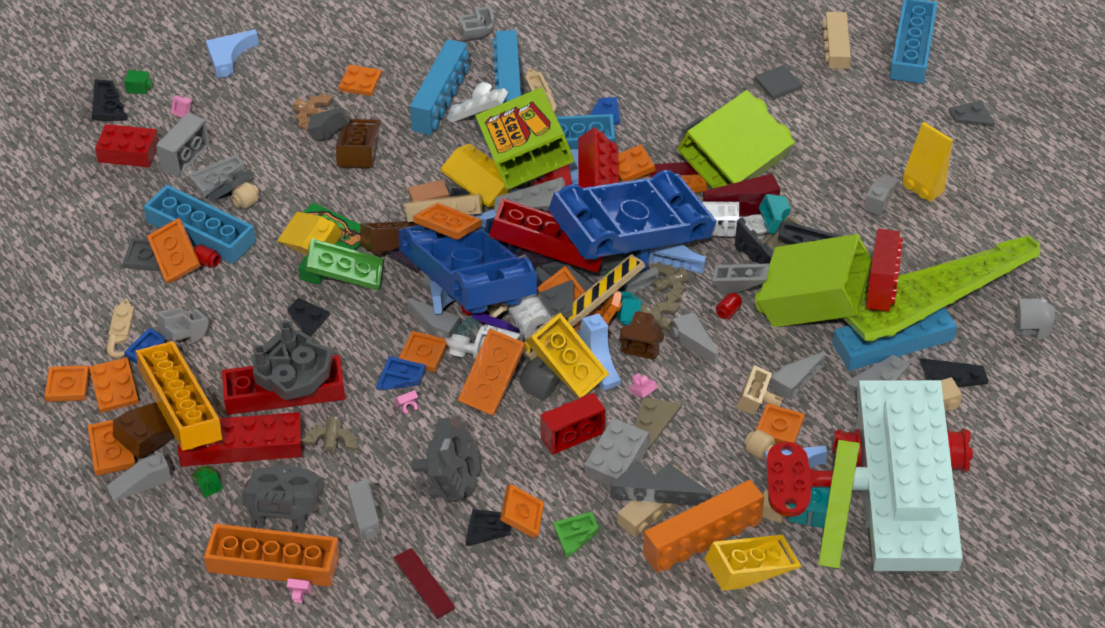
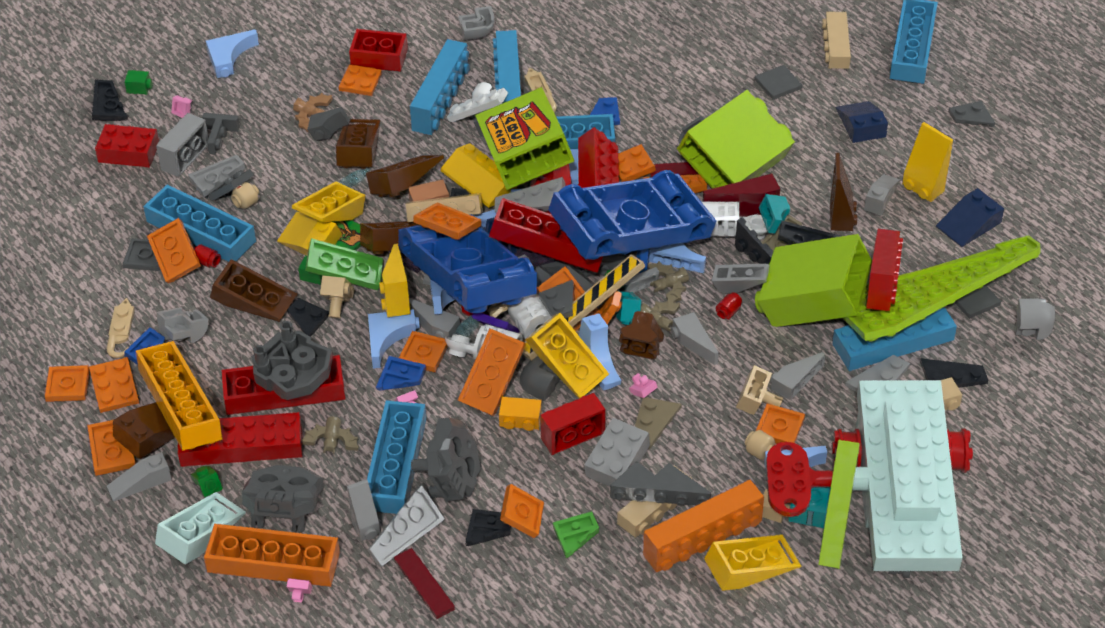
(189, 531): none -> light aqua slope
(219, 125): none -> dark grey bracket
(251, 292): none -> reddish brown slope
(332, 203): none -> yellow slope
(338, 291): none -> tan brick
(354, 177): none -> clear light blue piece
(378, 49): none -> red brick
(388, 330): none -> light blue arch
(394, 286): none -> yellow slope
(395, 448): none -> dark azure brick
(401, 175): none -> reddish brown slope
(406, 527): none -> light grey wing
(520, 413): none -> light orange brick
(841, 200): none -> reddish brown slope
(863, 121): none -> dark blue slope
(971, 217): none -> dark blue slope
(978, 302): none -> dark grey tile

